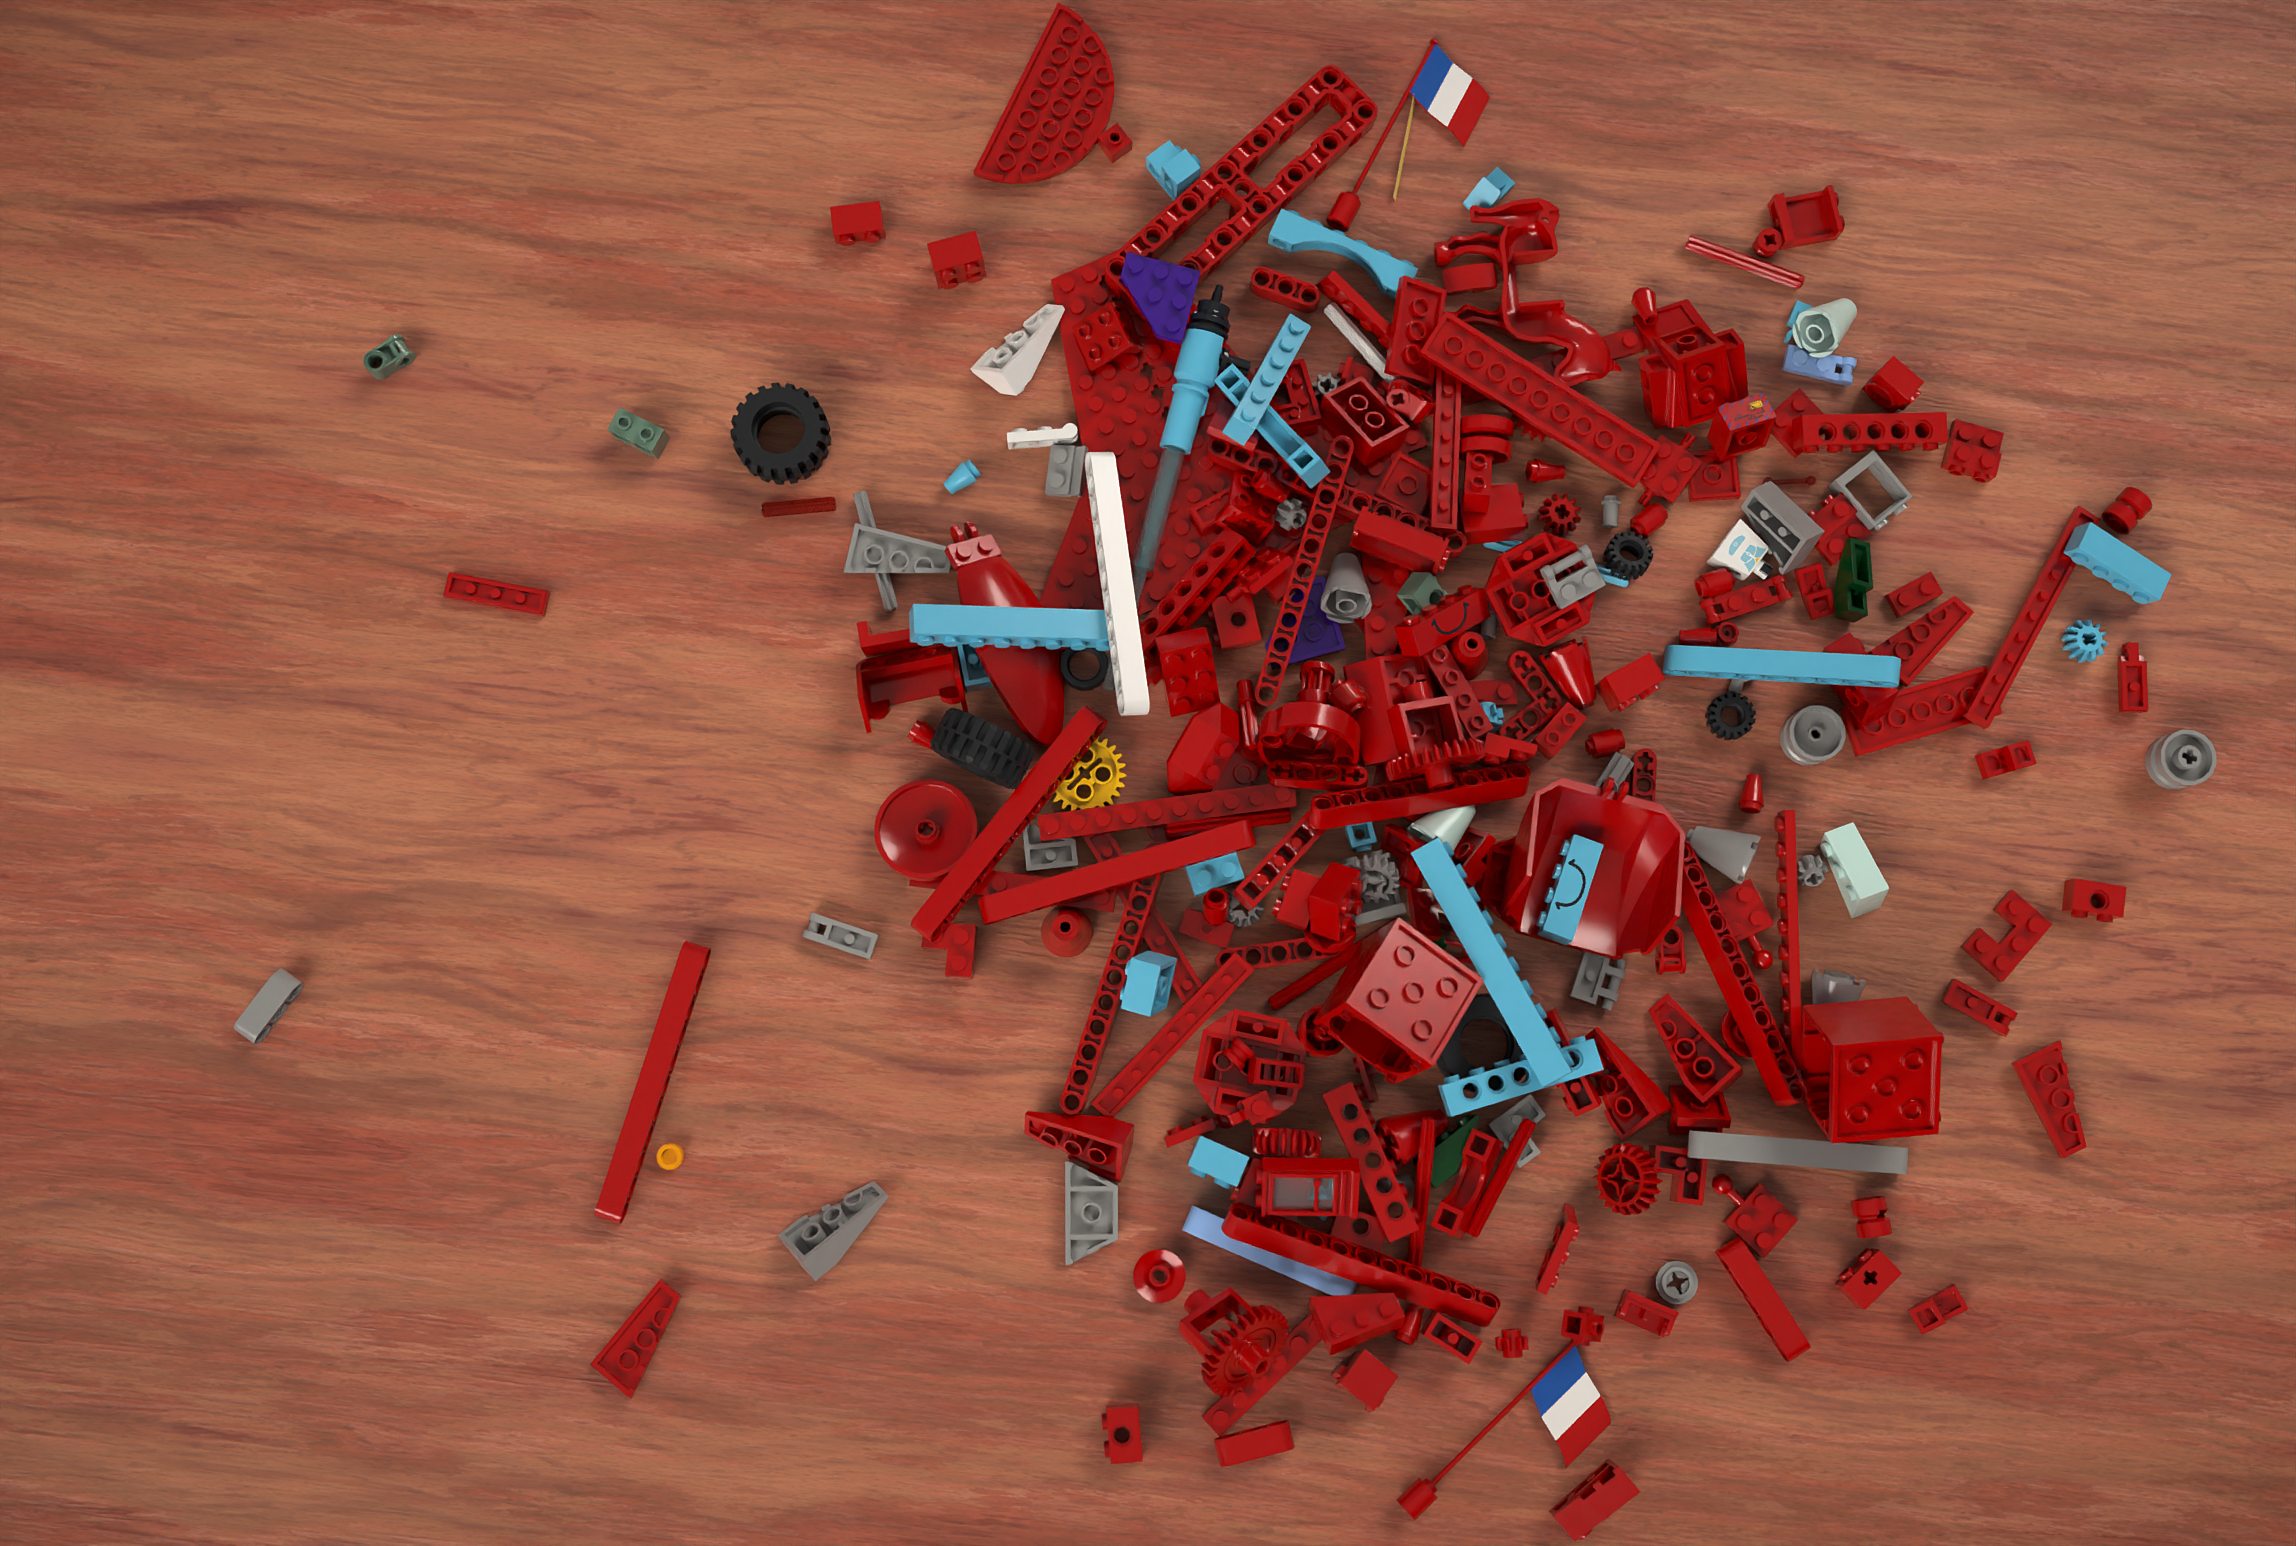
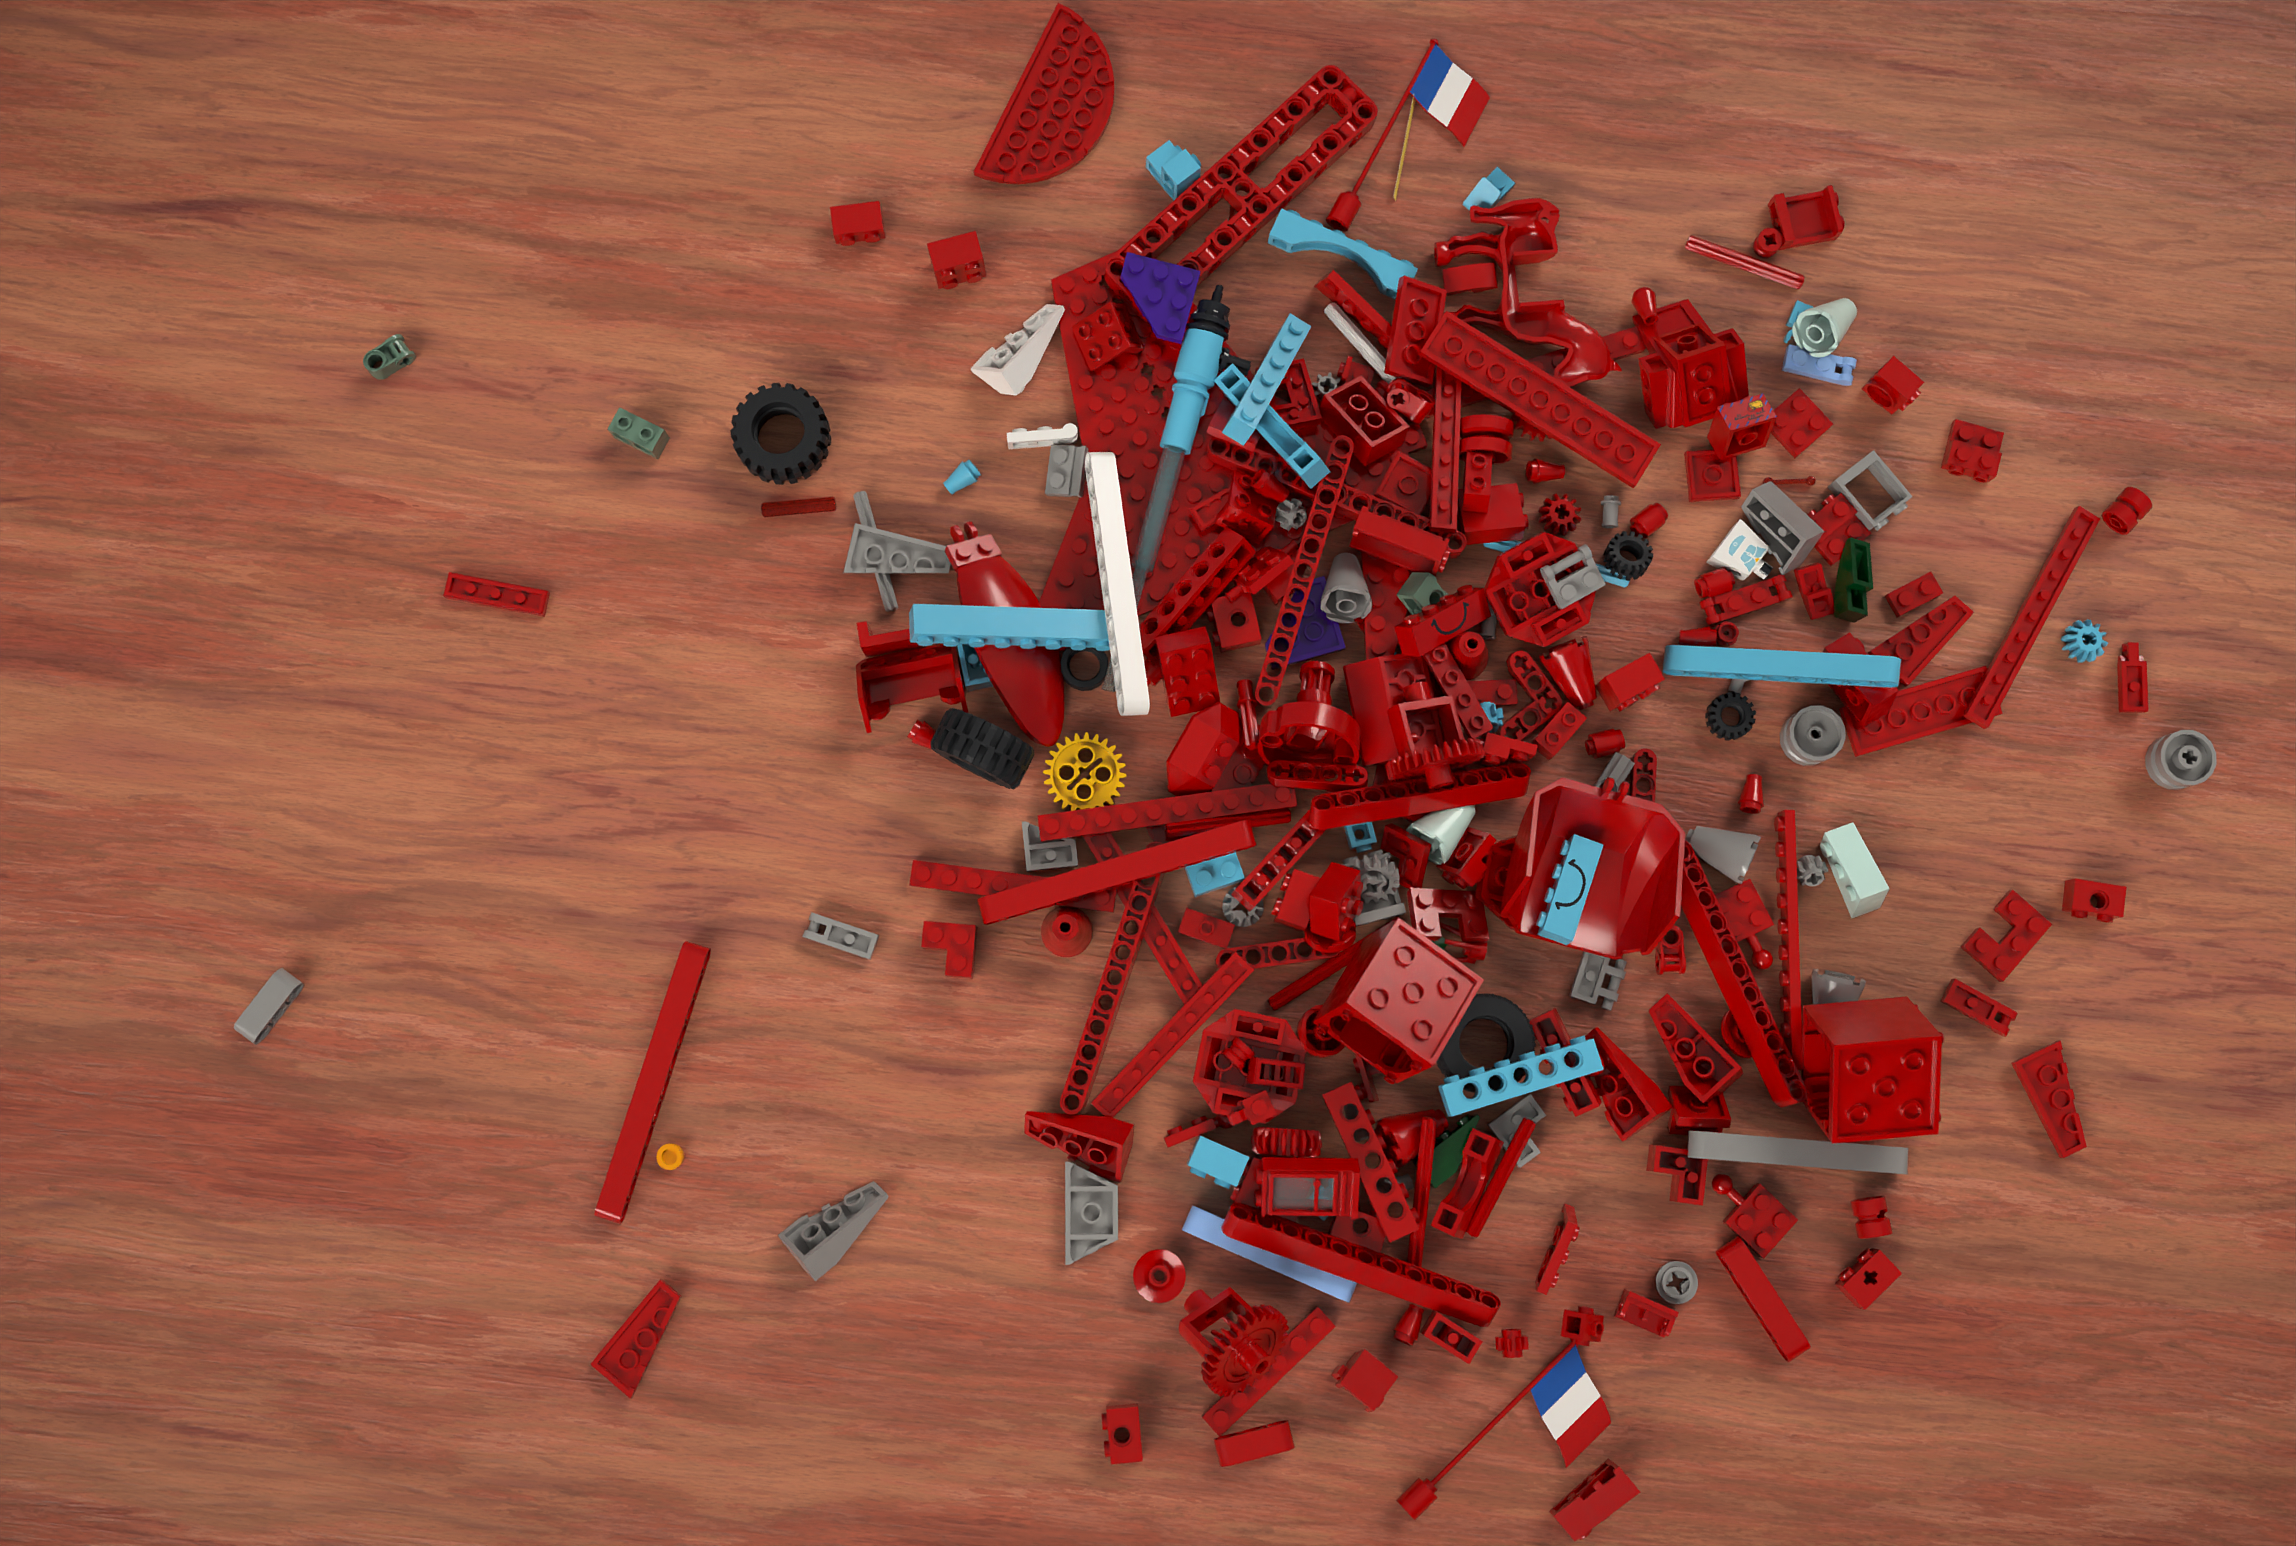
(925, 829): red dish -> none
(1008, 823): red beam -> none
(1116, 149): red plate -> none
(1148, 983): medium azure brick -> none
(1216, 906): red brick -> none
(1277, 280): red beam -> none
(1347, 697): red head -> none
(1355, 1318): red wedge -> none
(1492, 963): medium azure brick -> none
(1621, 1194): red gear -> none
(1669, 470): red plate -> none
(1930, 424): red brick -> none
(1937, 1309): red slope -> none
(2005, 759): red slope -> none
(2117, 563): medium azure brick -> none

